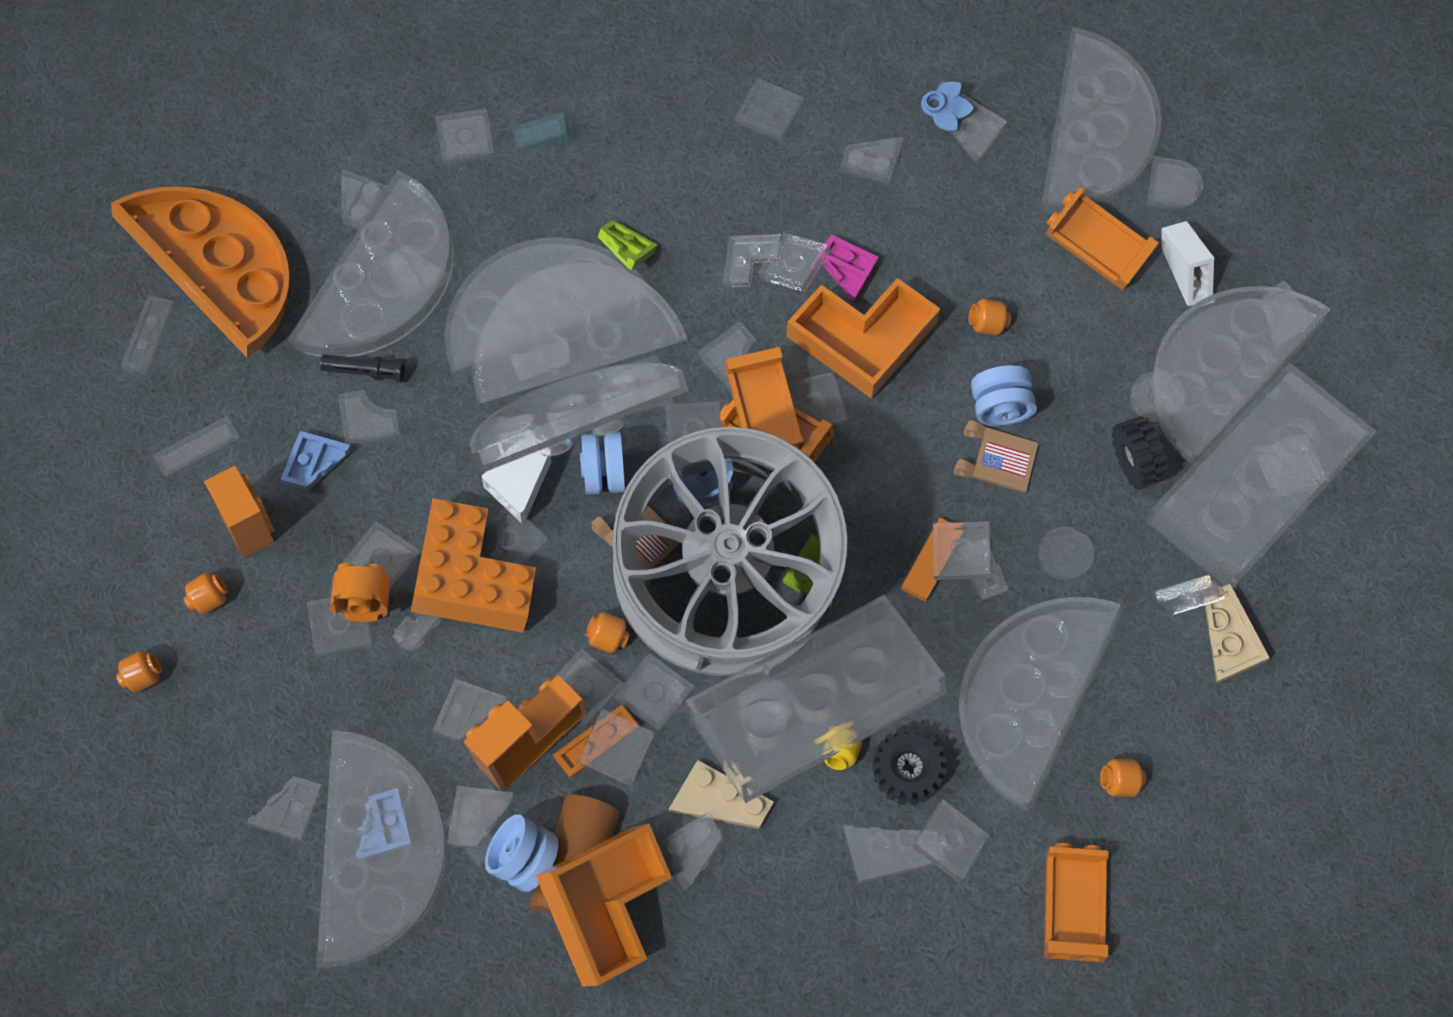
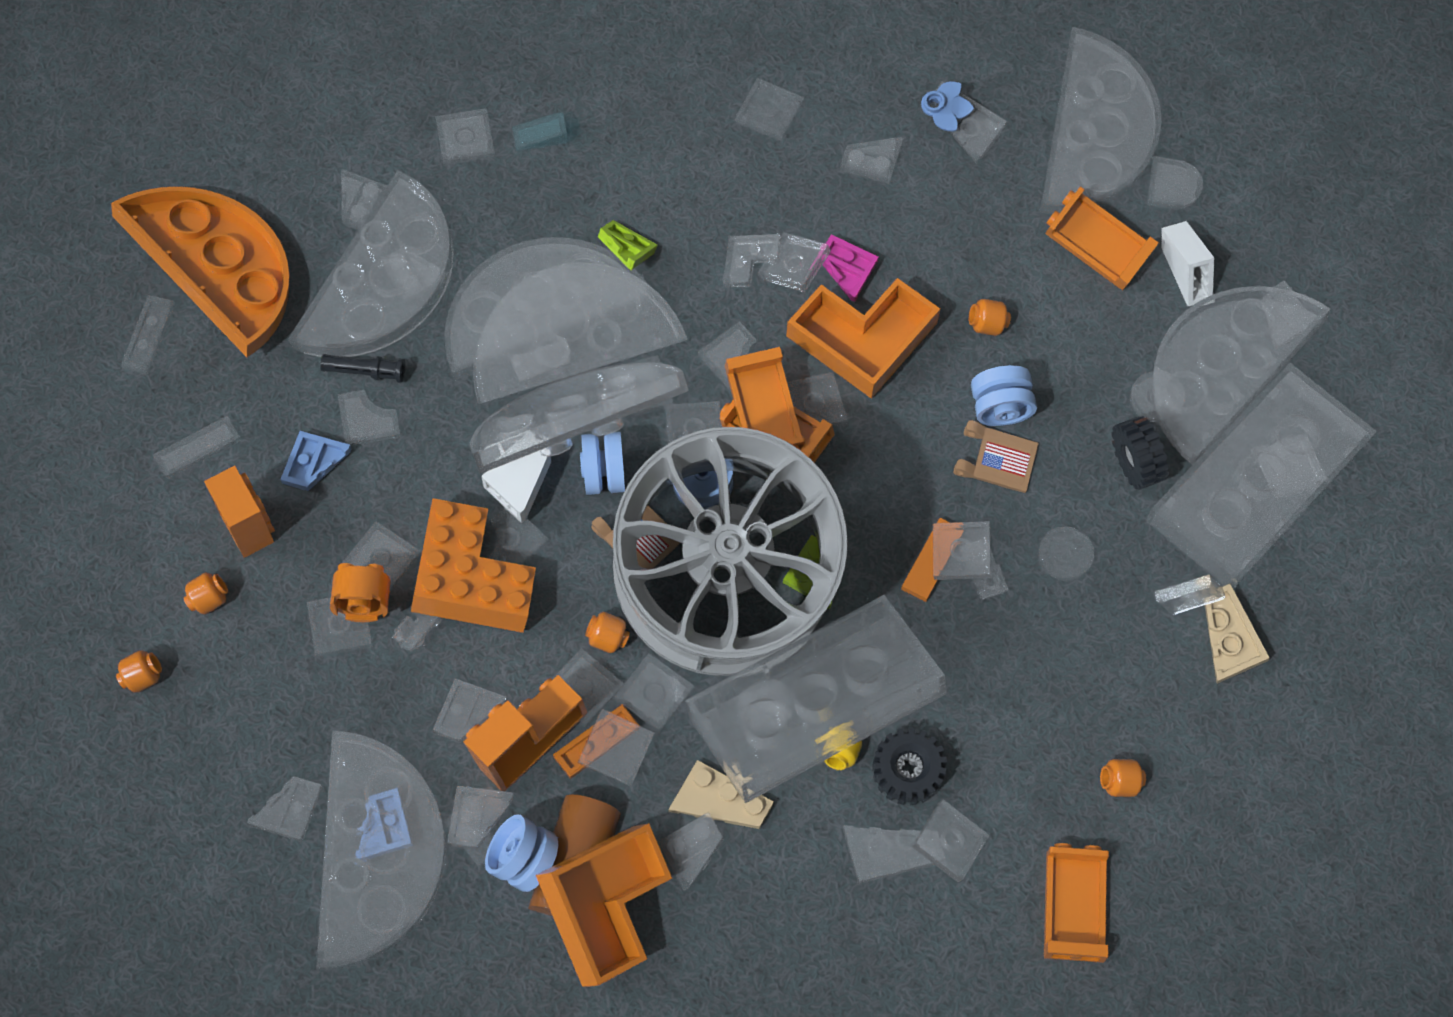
(1028, 688): clear plate -> none

